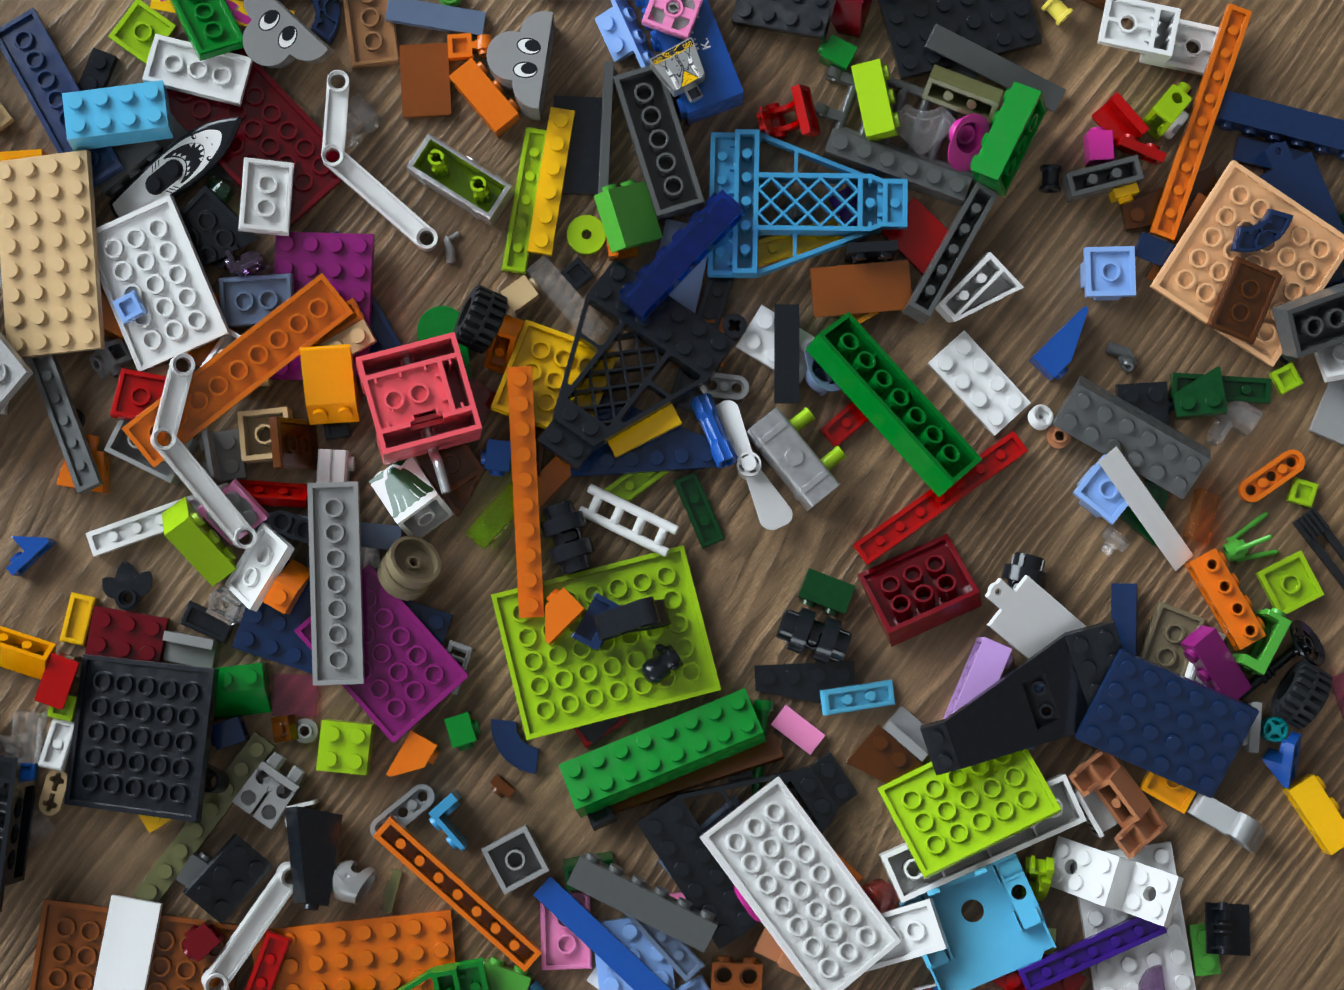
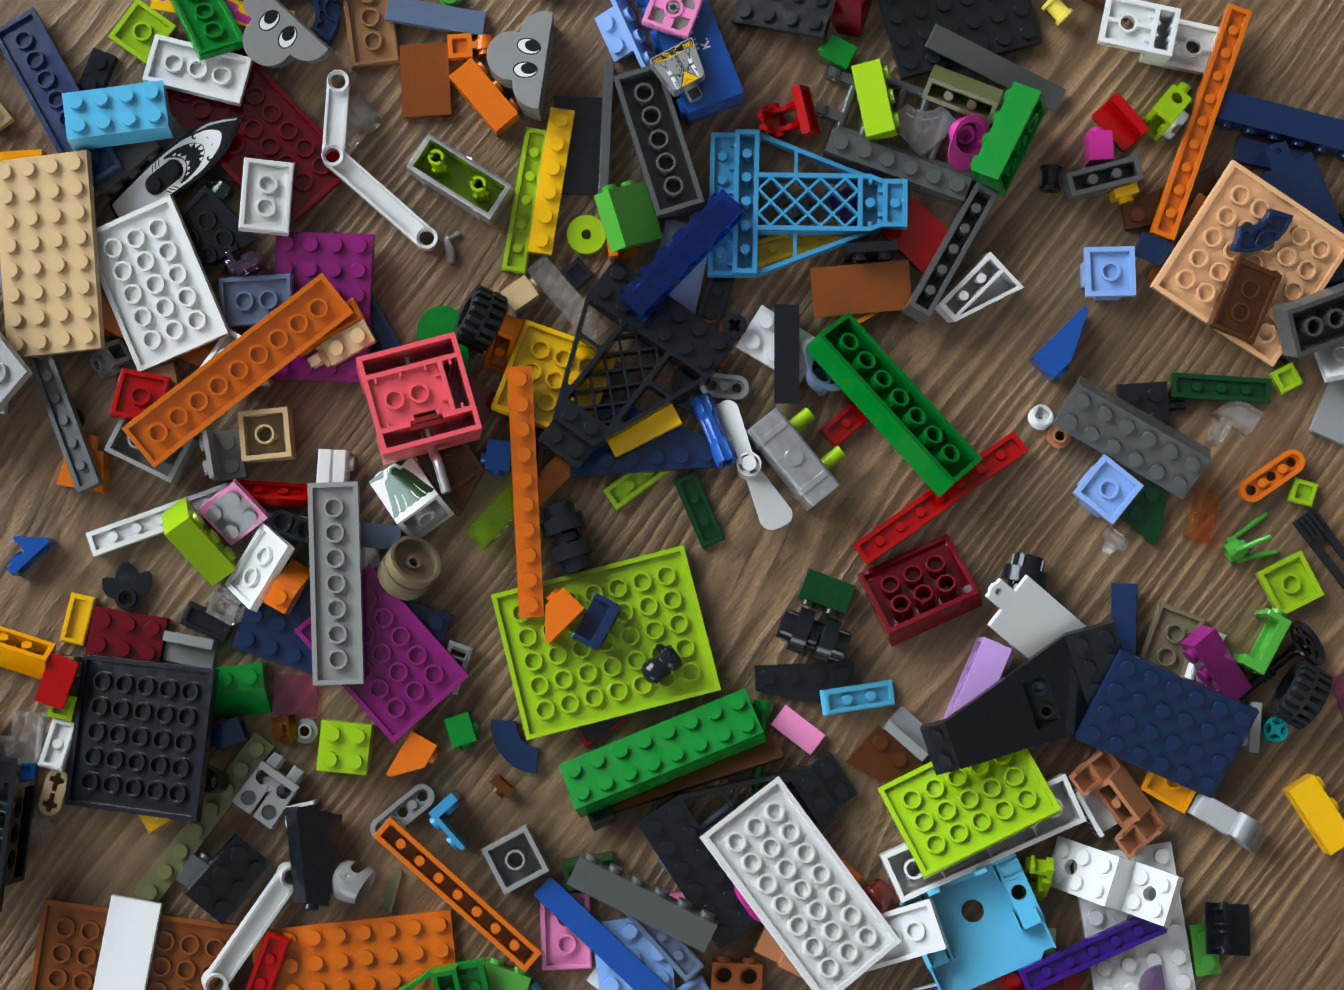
(130, 307): light blue tile -> none
(184, 463): white piece -> none
(201, 940): dark red brick -> none
(293, 444): reddish brown tile -> none
(330, 384): light orange slope -> none
(337, 431): black tile -> none
(632, 617): black beam -> none
(642, 516): white bar -> none
(978, 383): white plate -> none
(1124, 355): dark grey arm -> none
(1145, 508): white sticker -> none
(1147, 152): red plate -> none
(1202, 397): dark green wing -> none
(1225, 599): orange brick -> none
(1284, 761): blue slope -> none

